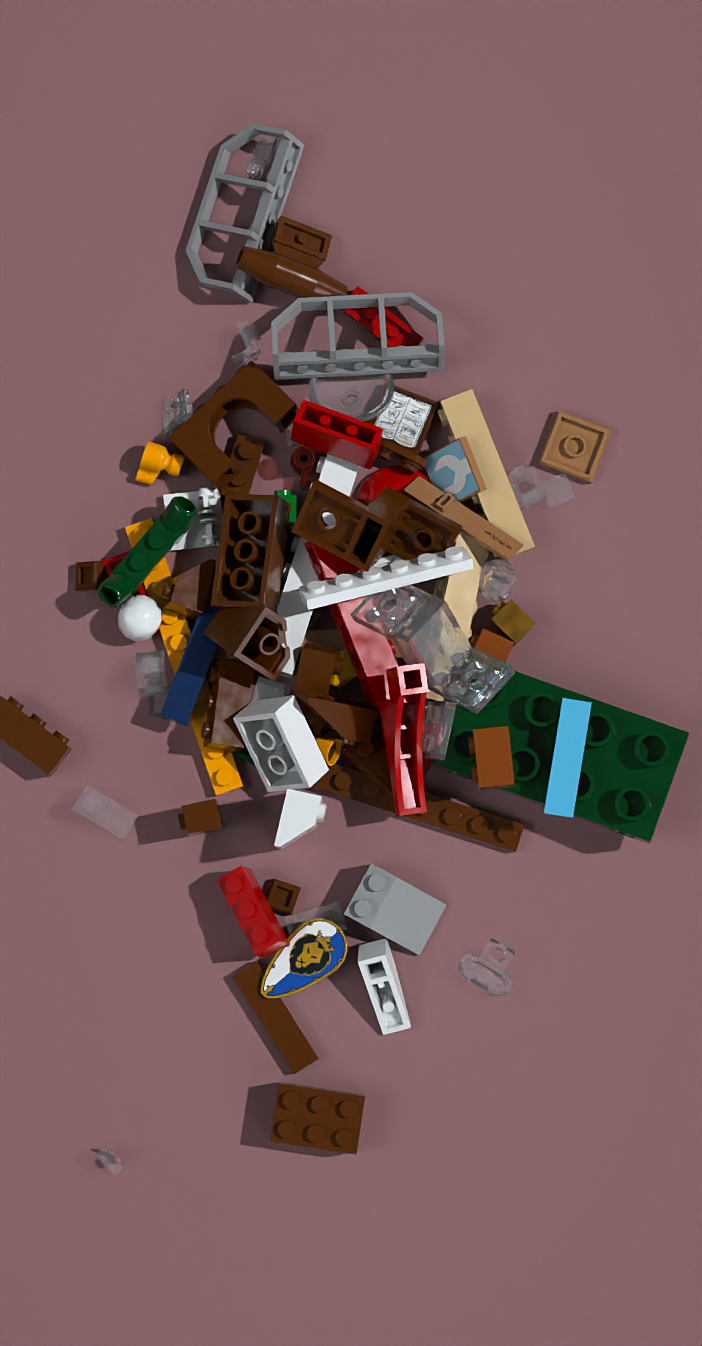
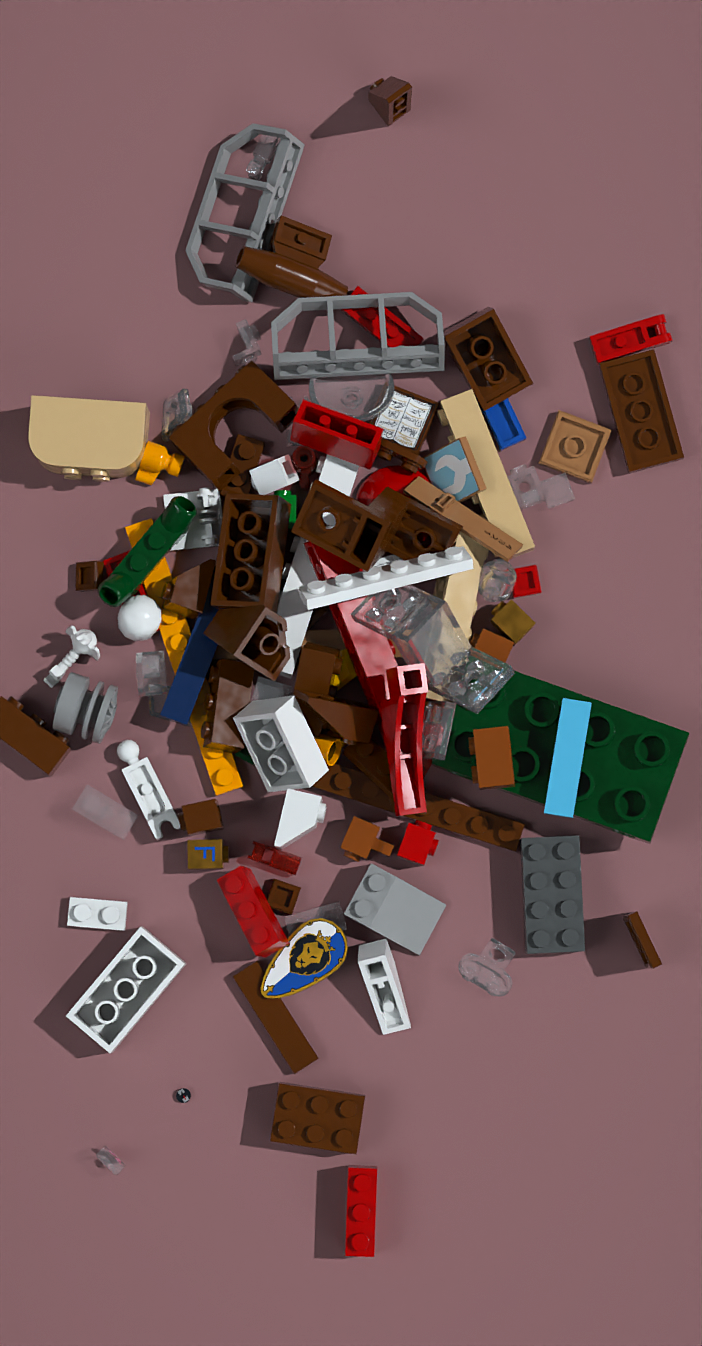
(80, 706): none -> light grey wheel
(83, 643): none -> white piece
(88, 436): none -> tan brick
(97, 913): none -> white plate
(126, 989): none -> white brick
(147, 788): none -> white plate
(183, 1095): none -> black piece
(207, 854): none -> pearl gold brick
(273, 475): none -> white brick
(280, 859): none -> clear red bar
(361, 839): none -> dark orange brick
(361, 1211): none -> red brick
(391, 98): none -> reddish brown slope
(418, 842): none -> red brick
(486, 358): none -> reddish brown slope
(504, 424): none -> blue tile
(526, 582): none -> red tile
(552, 894): none -> dark grey brick
(629, 339): none -> red plate
(641, 411): none -> reddish brown plate
(642, 940): none -> reddish brown tile

